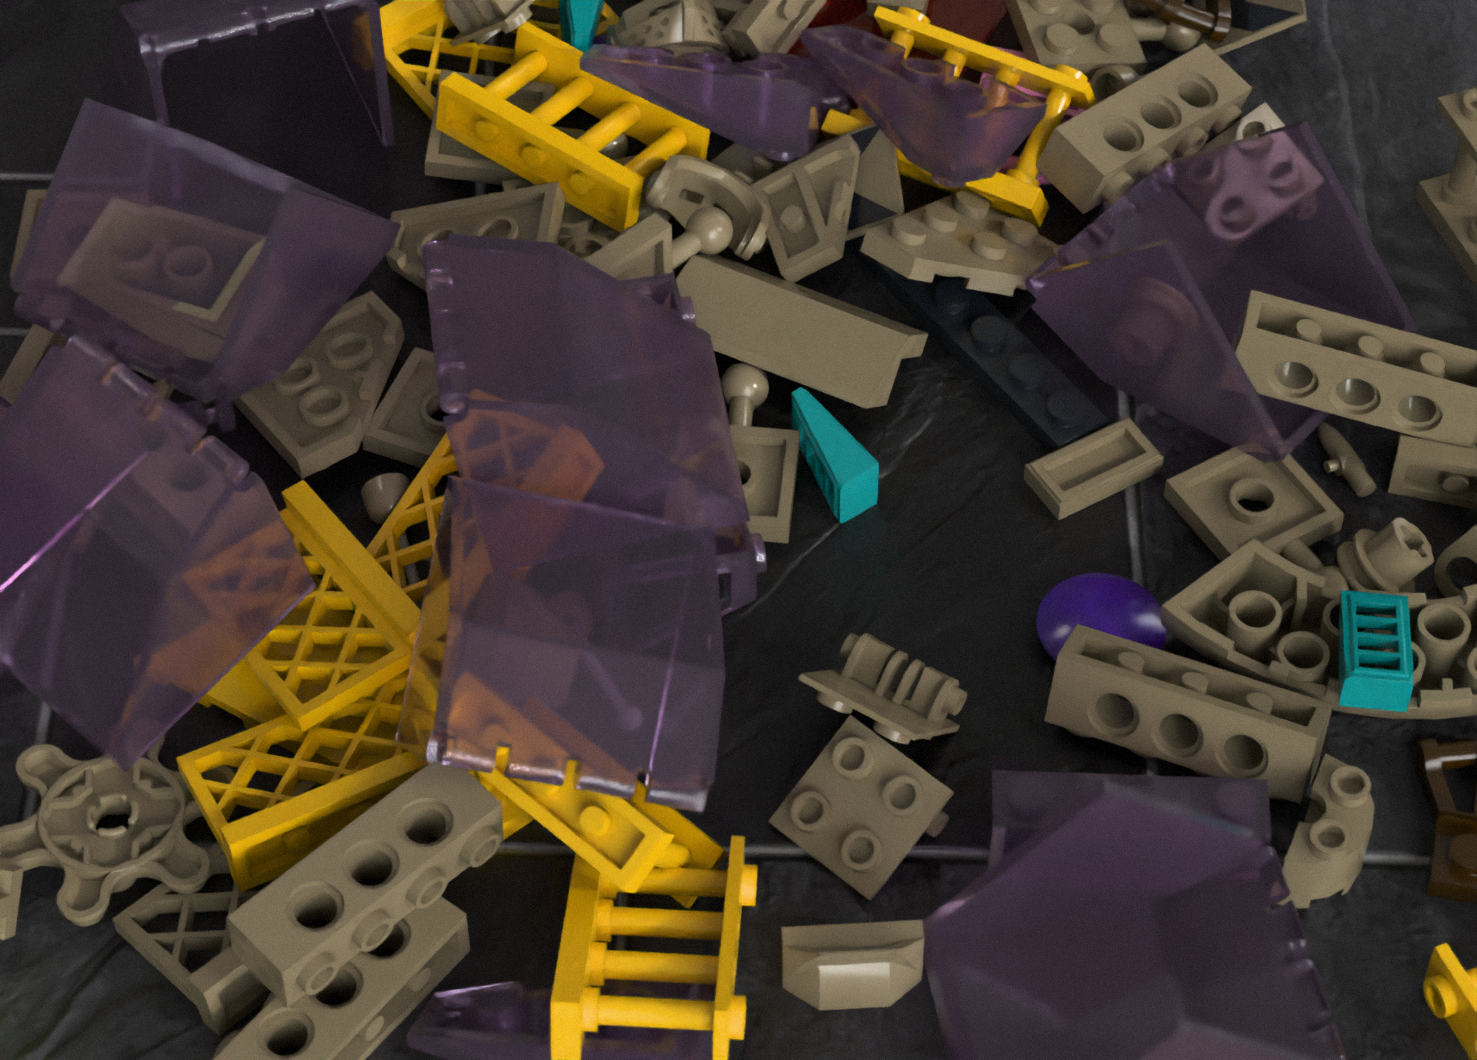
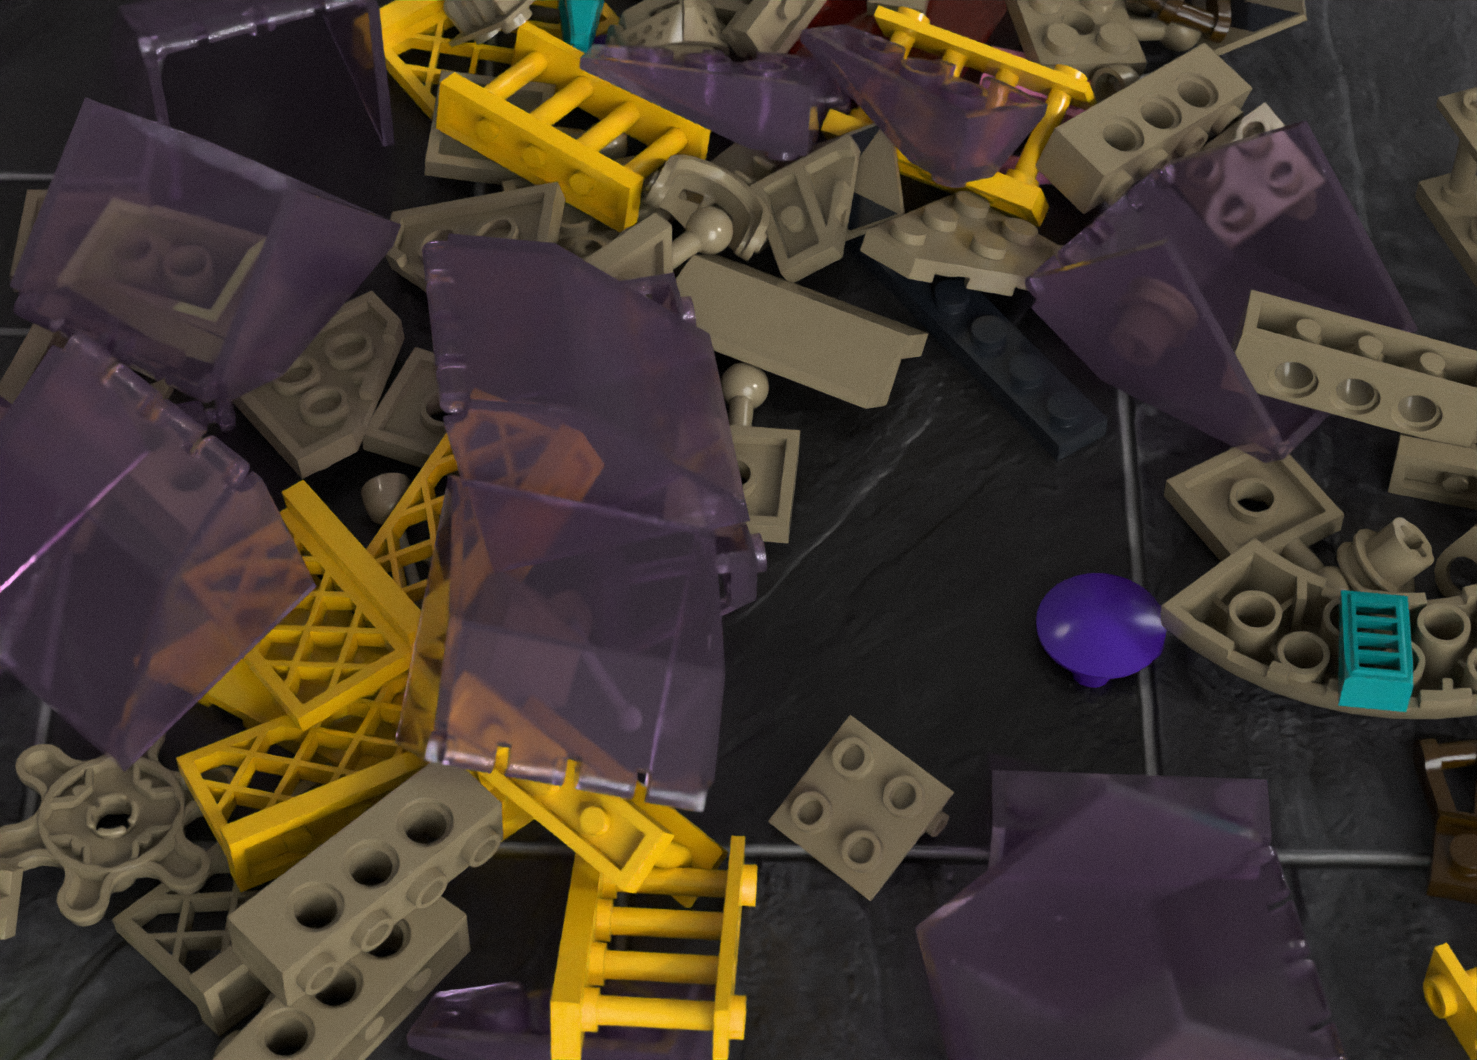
(836, 459): teal slope -> none
(852, 963): dark tan slope -> none
(870, 684): dark tan hinge -> none
(1093, 468): dark tan tile -> none
(1219, 702): dark tan brick -> none
(1334, 835): dark tan cylinder -> none
(1344, 461): dark tan helmet -> none

